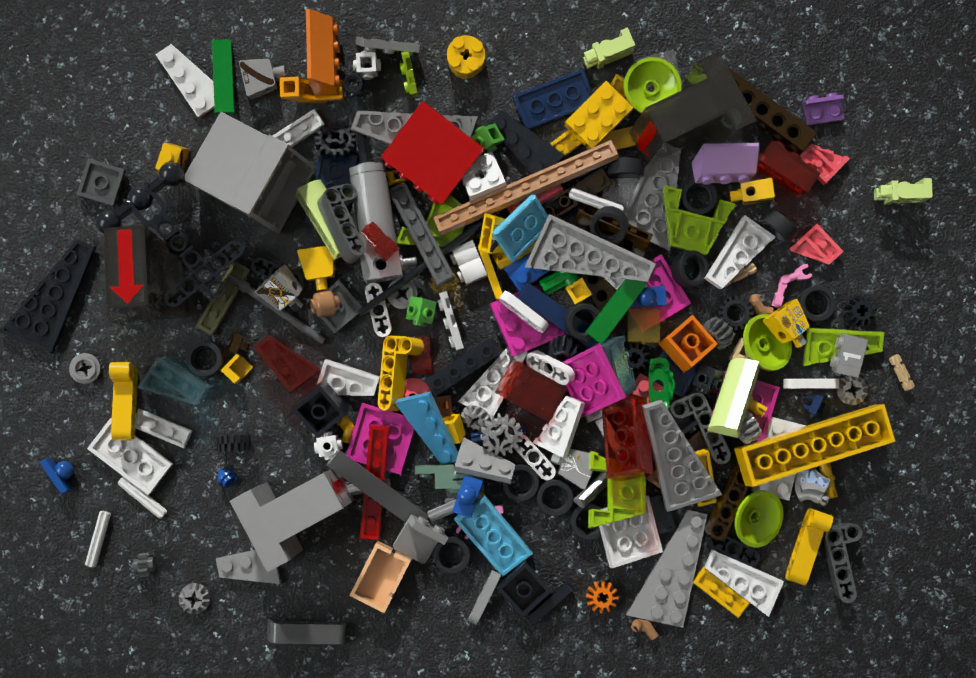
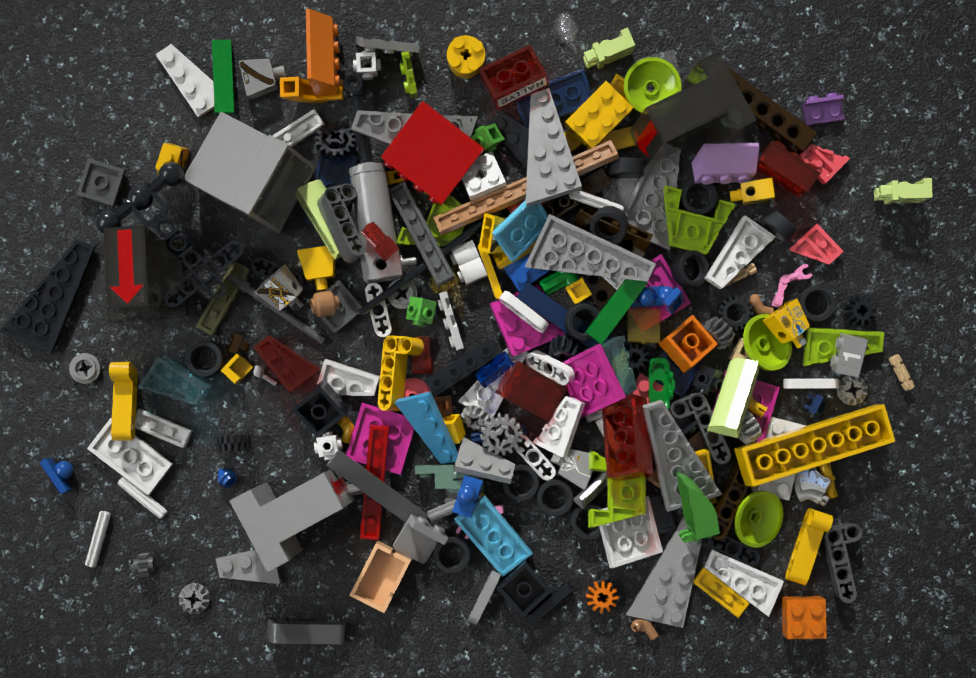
(259, 372): none -> light grey hand
(494, 369): none -> clear blue plate
(514, 77): none -> clear red brick
(550, 162): none -> light grey wing
(566, 28): none -> clear head
(670, 298): none -> blue tile
(697, 511): none -> bright green piece
(804, 617): none -> orange brick

